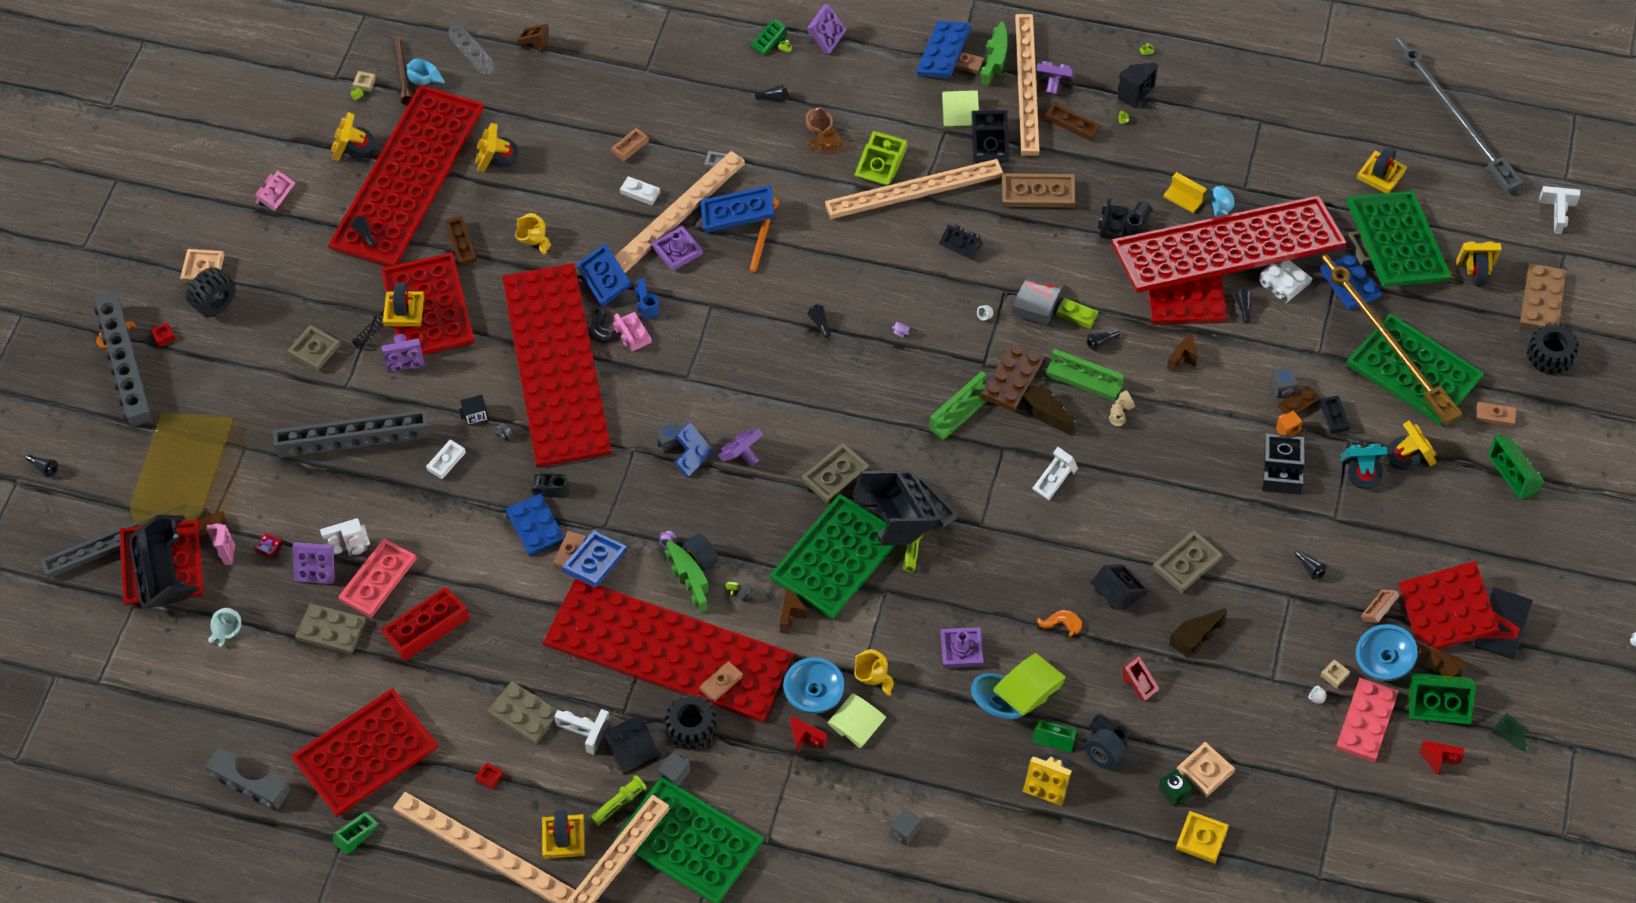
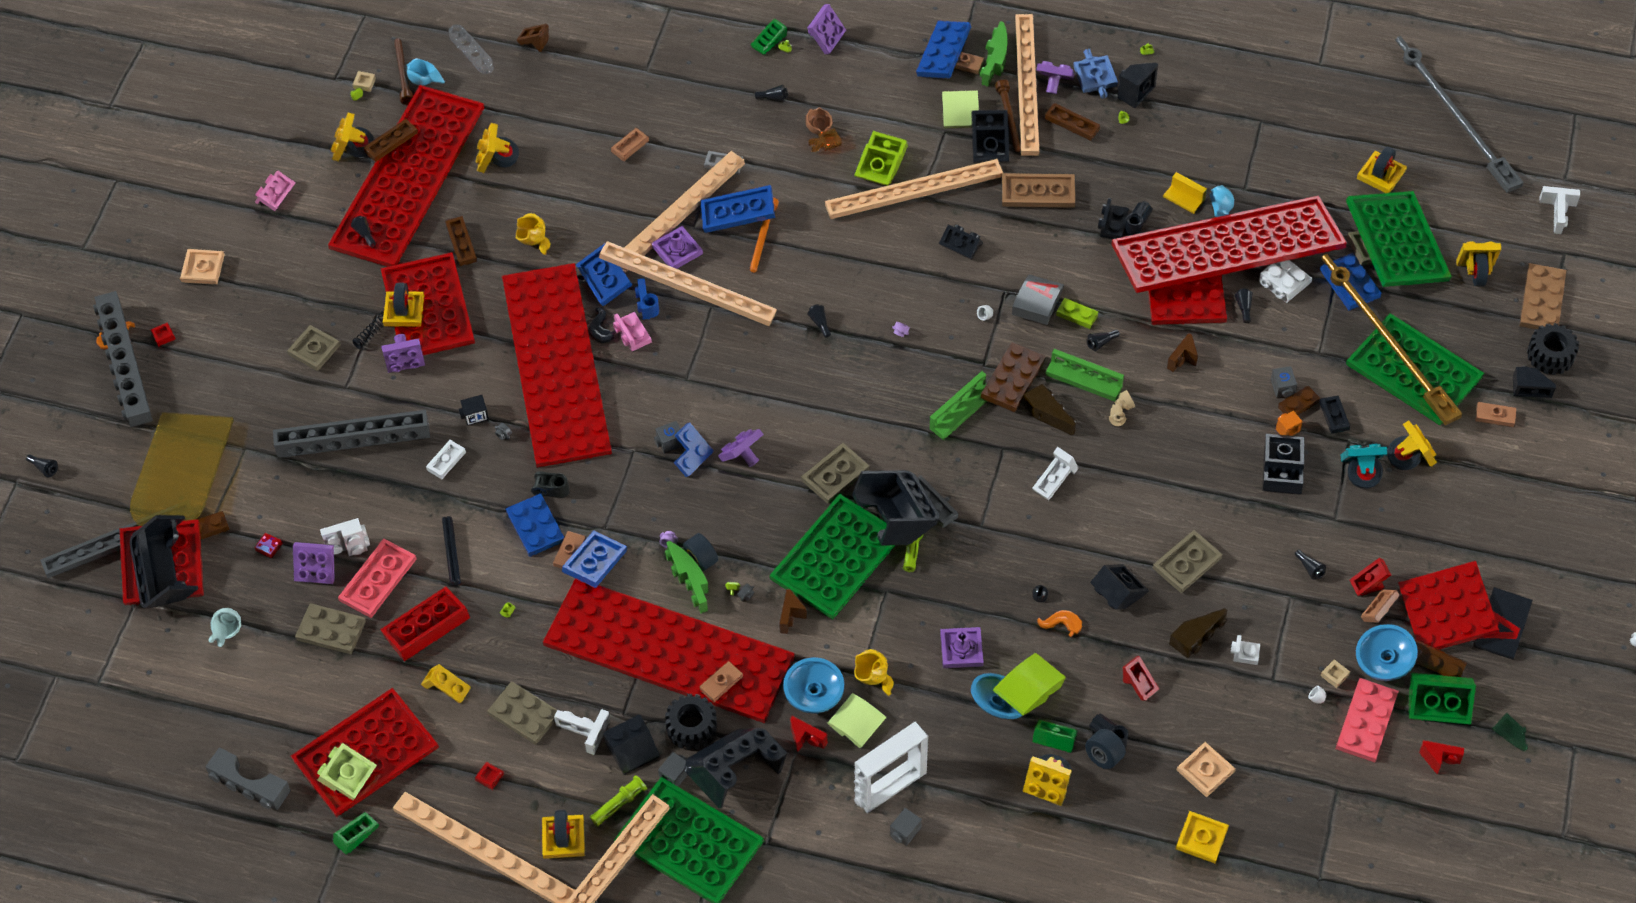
(211, 292): black tyre -> none
(222, 541): bright pink bracket -> none
(346, 771): none -> yellowish green plate
(390, 140): none -> reddish brown plate
(446, 682): none -> yellow bracket
(451, 551): none -> black axle
(507, 610): none -> lime rock
(640, 190): white plate -> none
(688, 283): none -> light nougat plate
(711, 765): none -> black windscreen
(909, 740): none -> white window
(1002, 87): none -> reddish brown piece
(1044, 595): none -> black hinge
(1095, 74): none -> medium blue plate
(1175, 787): dark green brick -> none
(1245, 651): none -> white bracket
(1371, 578): none -> red slope
(1514, 467): green slope -> none
(1532, 383): none -> black slope

